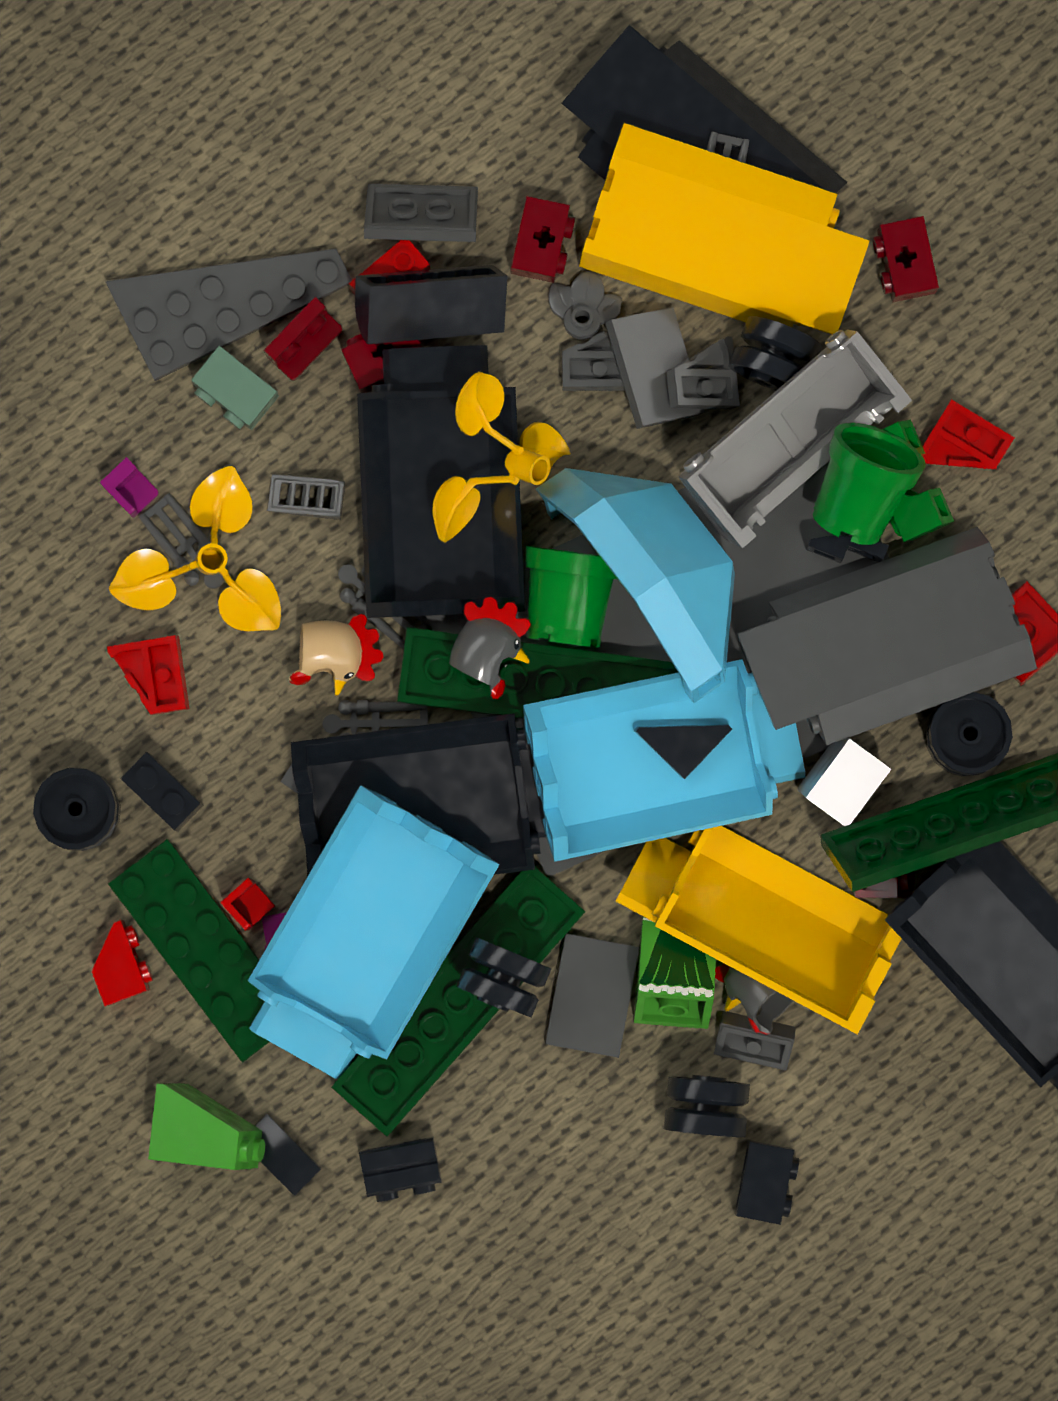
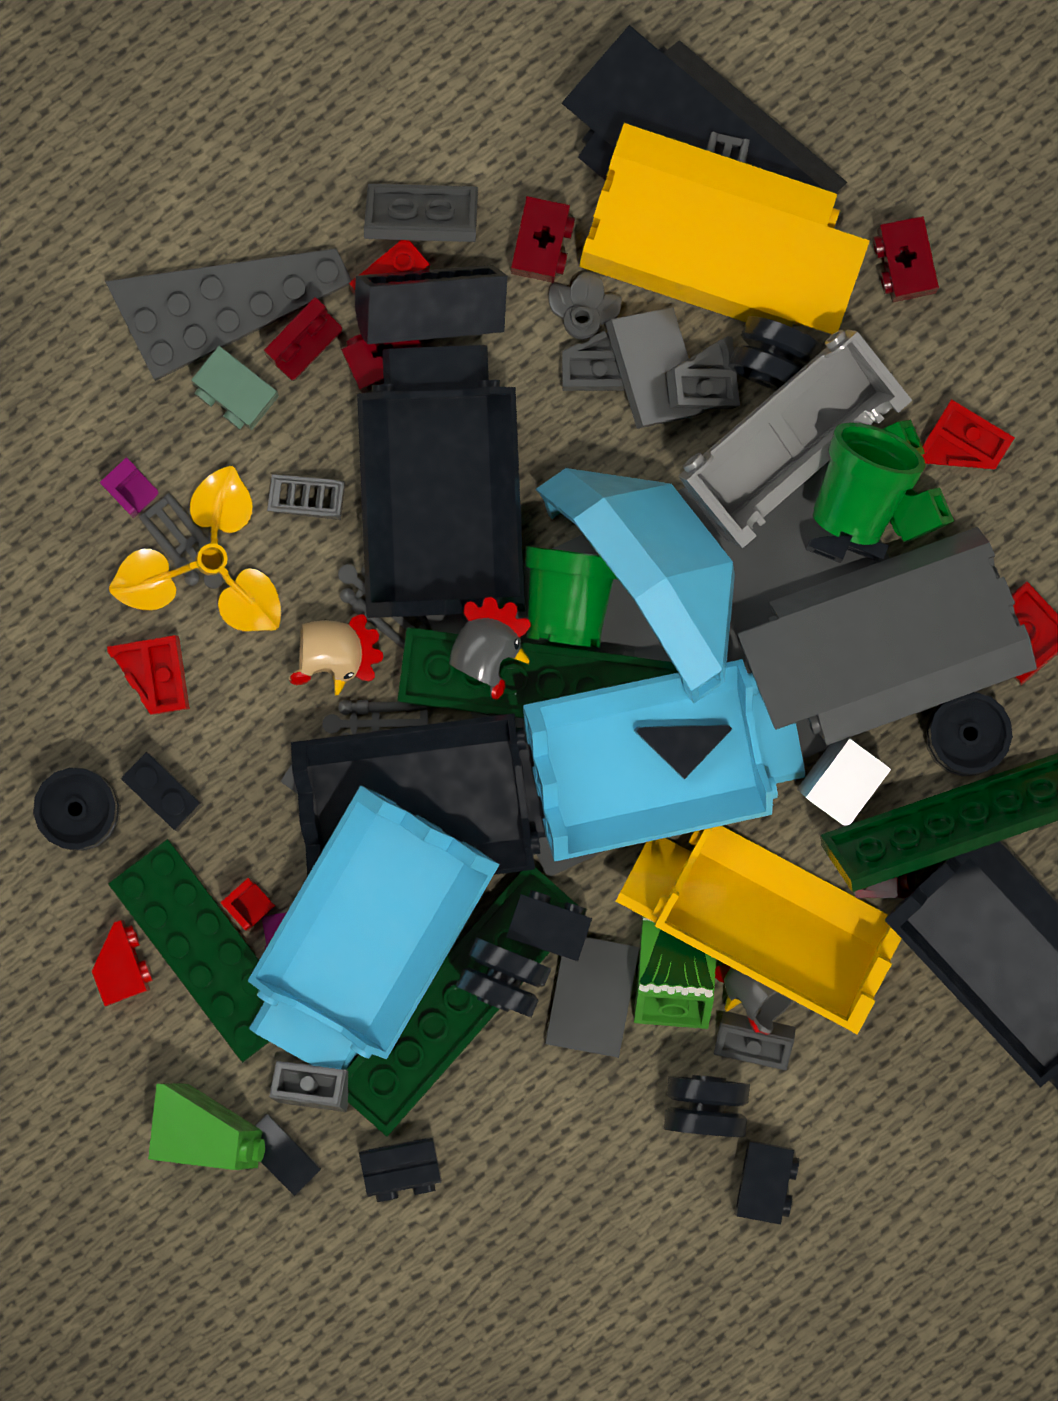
(310, 1086): none -> dark grey slope
(539, 449): yellow plant -> none
(550, 926): none -> black brick

